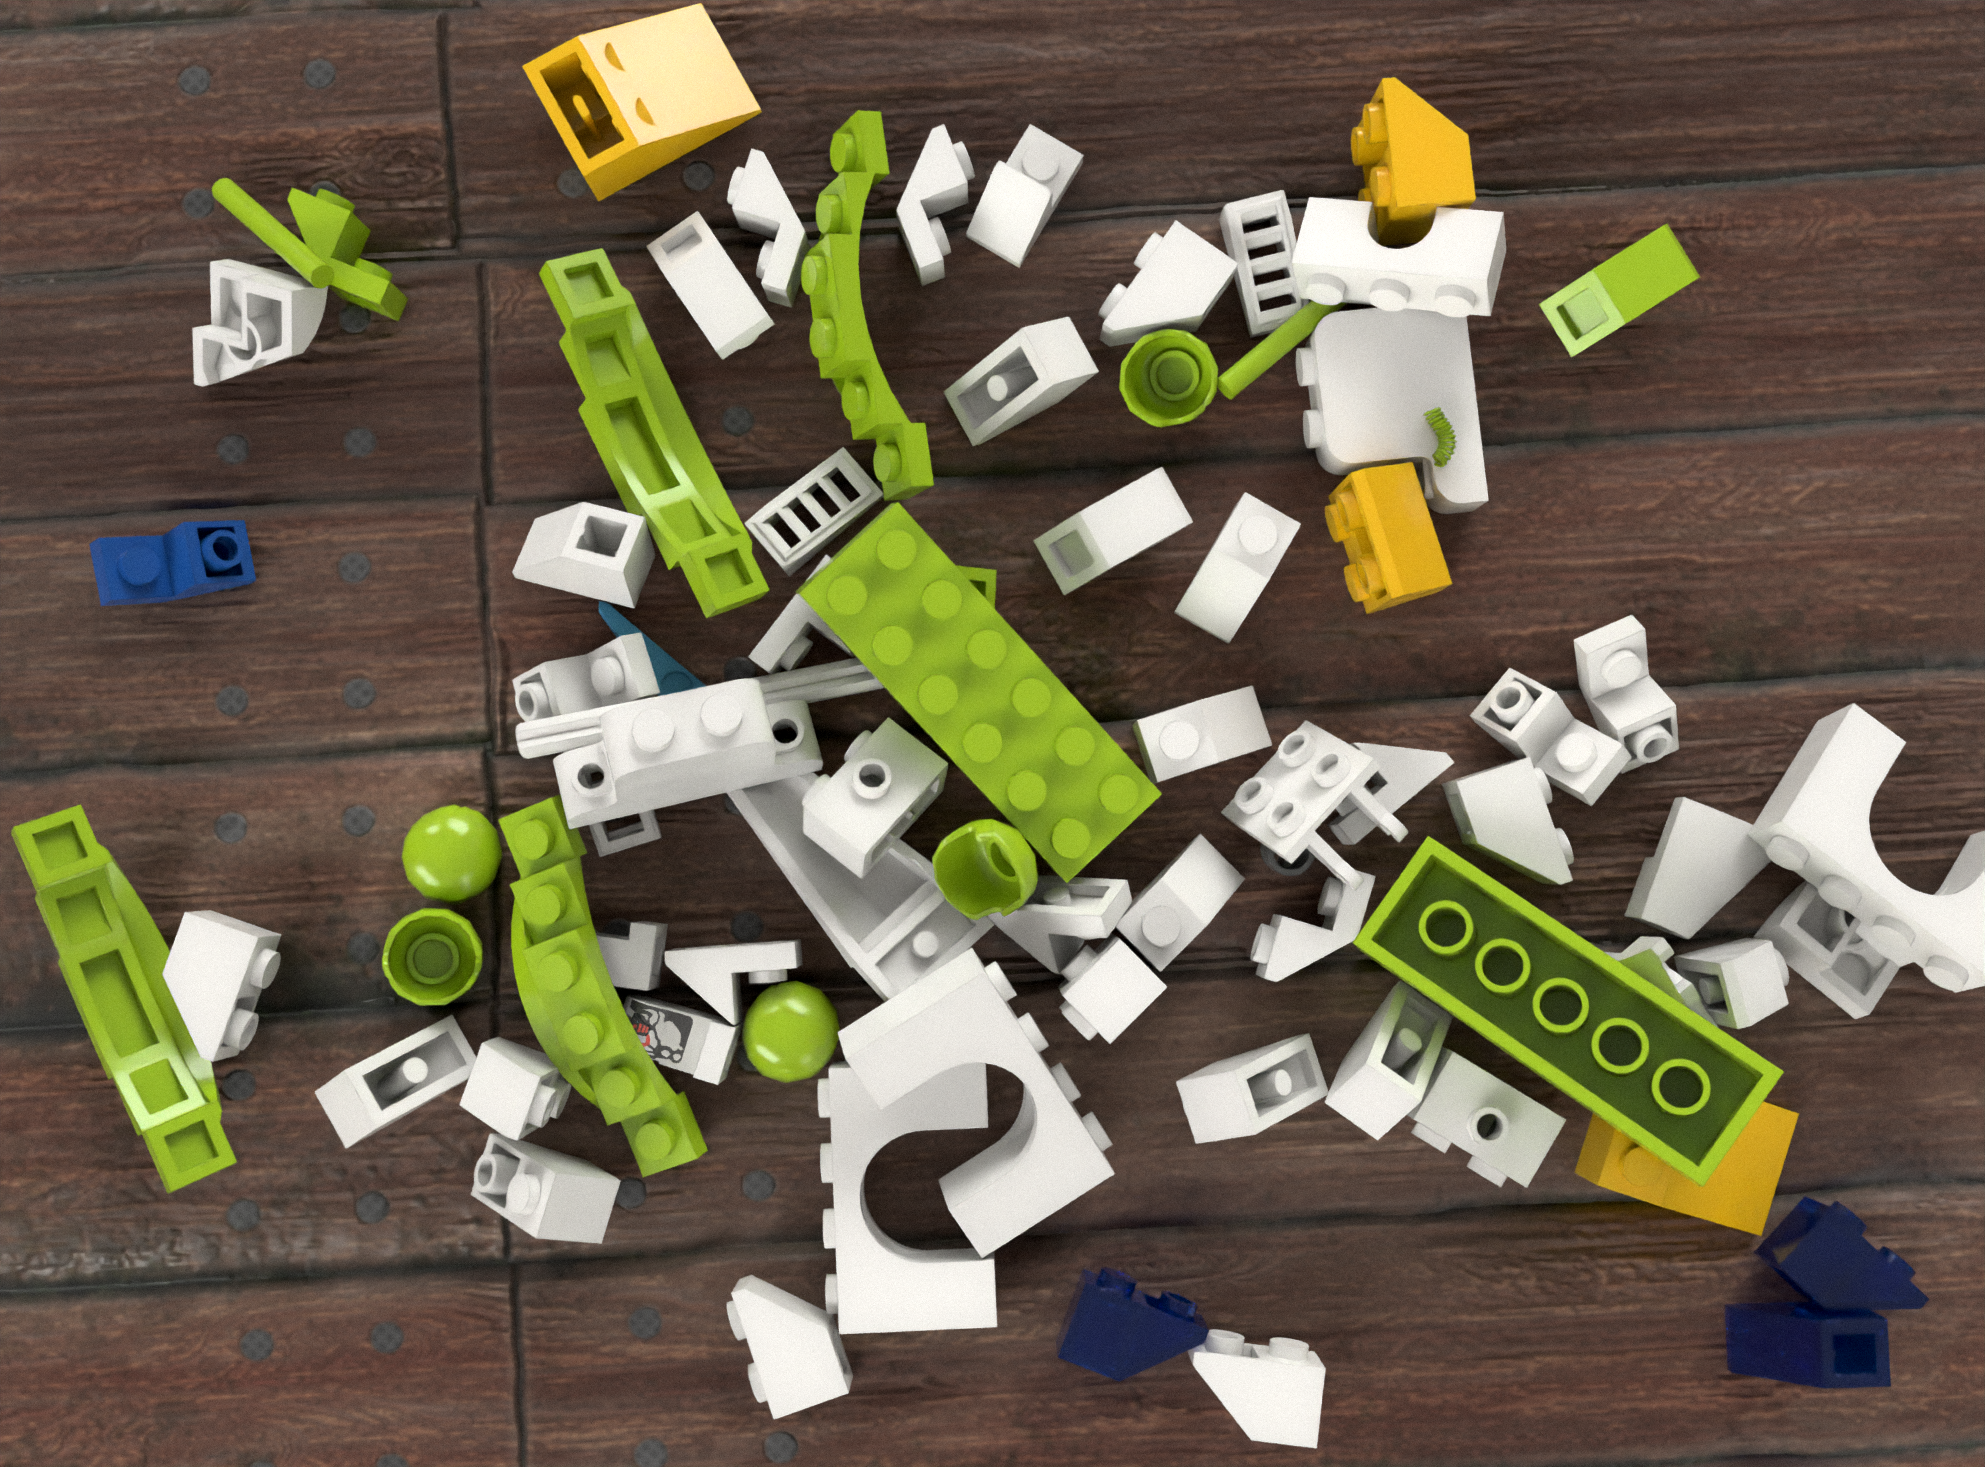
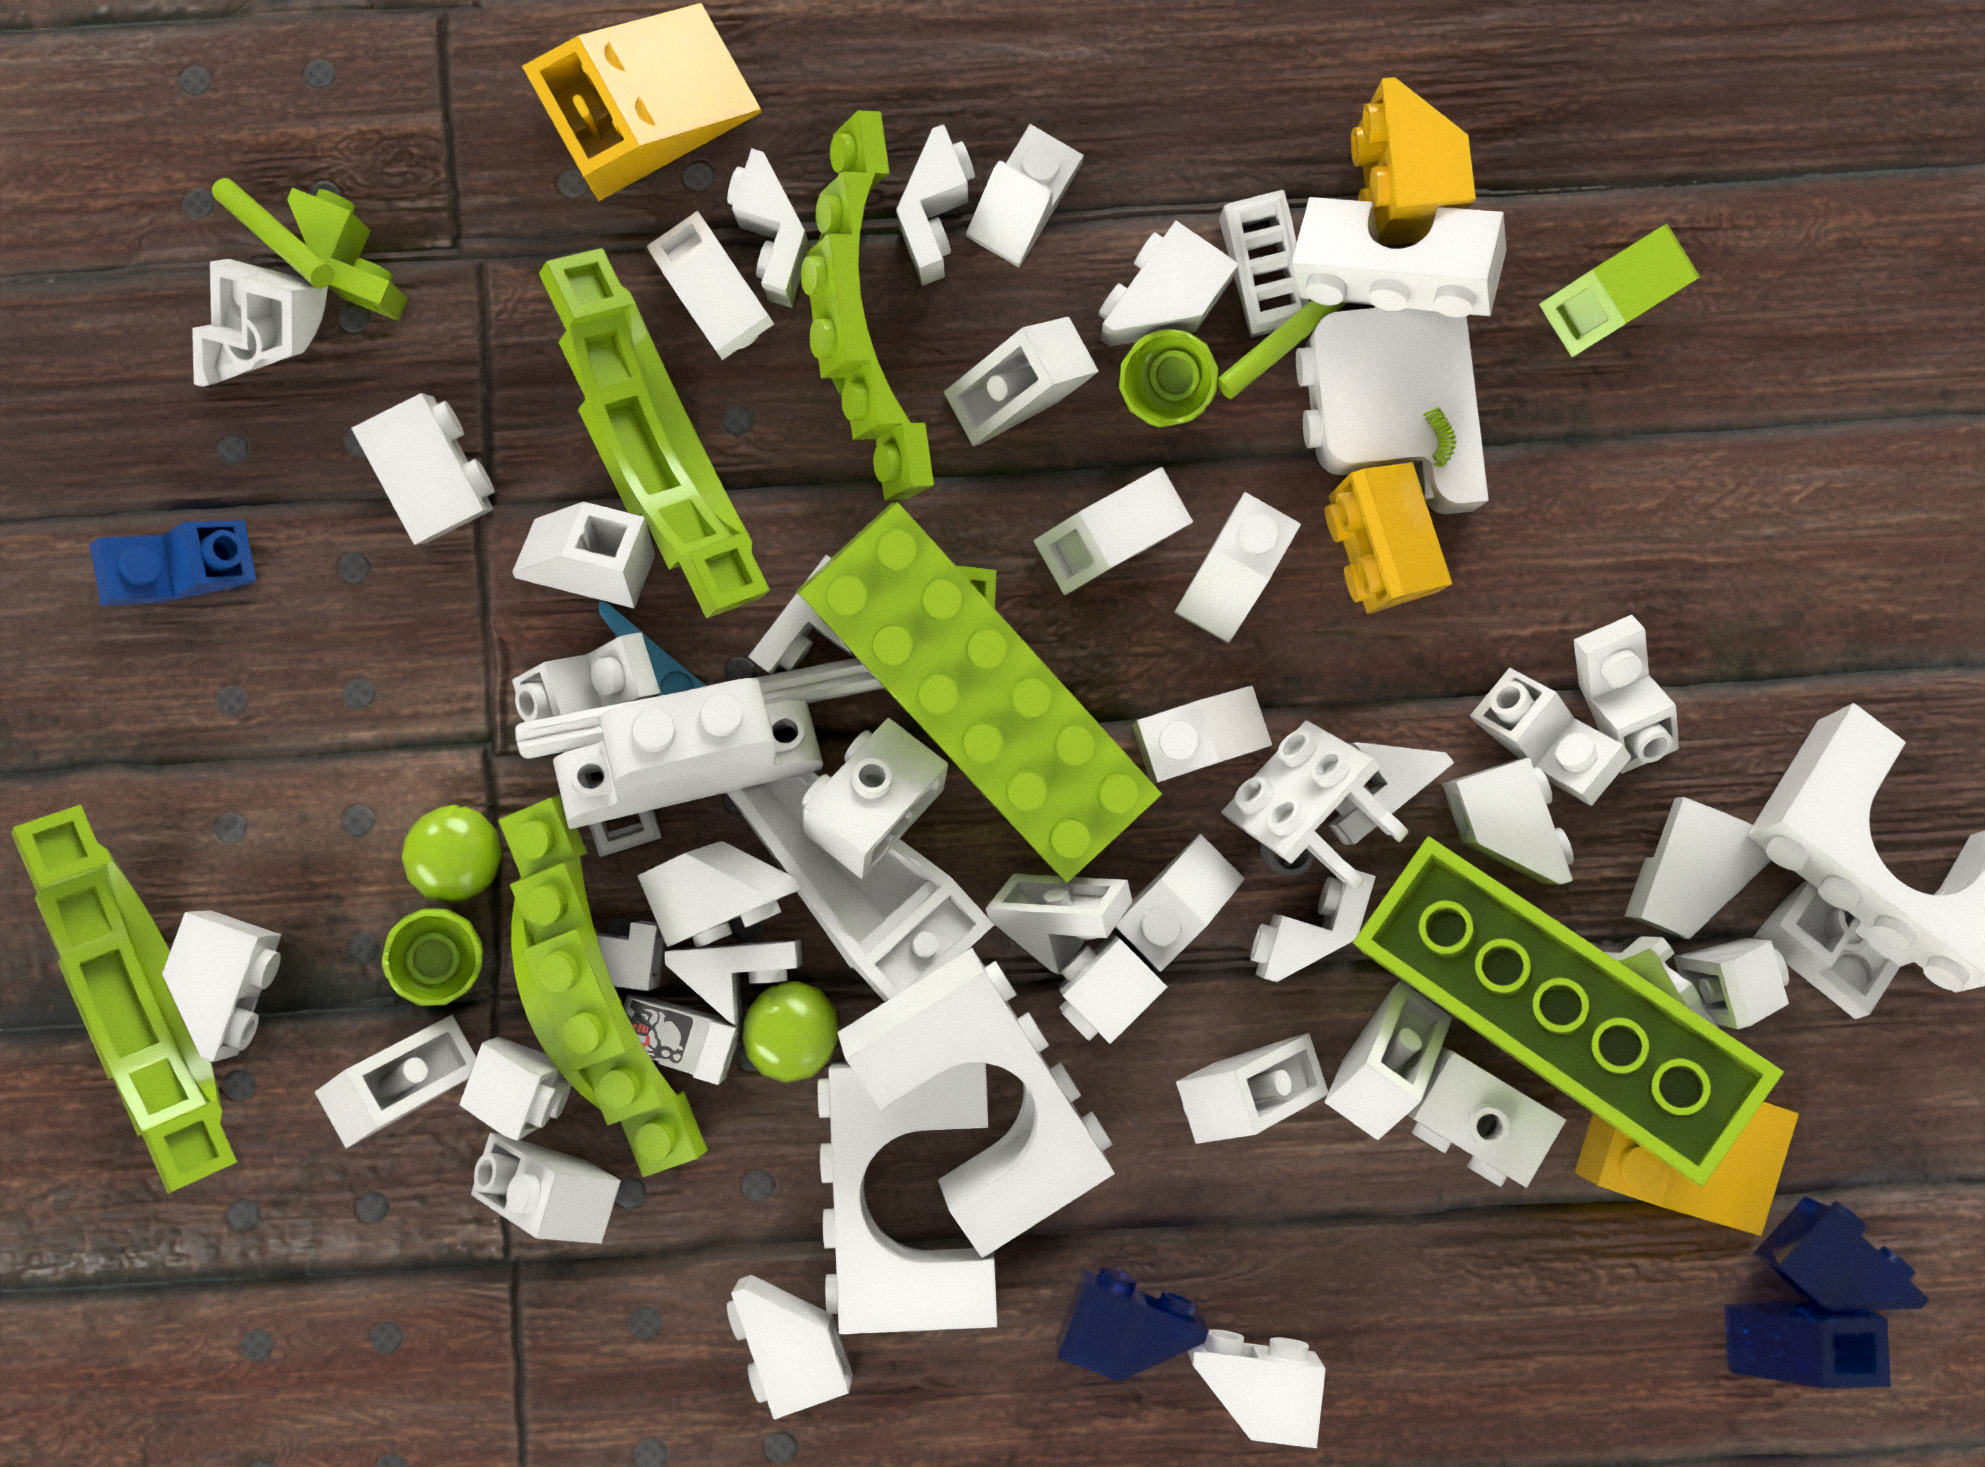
(424, 467): none -> white brick
(709, 888): none -> white slope
(781, 507): white slope -> none
(985, 869): lime hair -> none

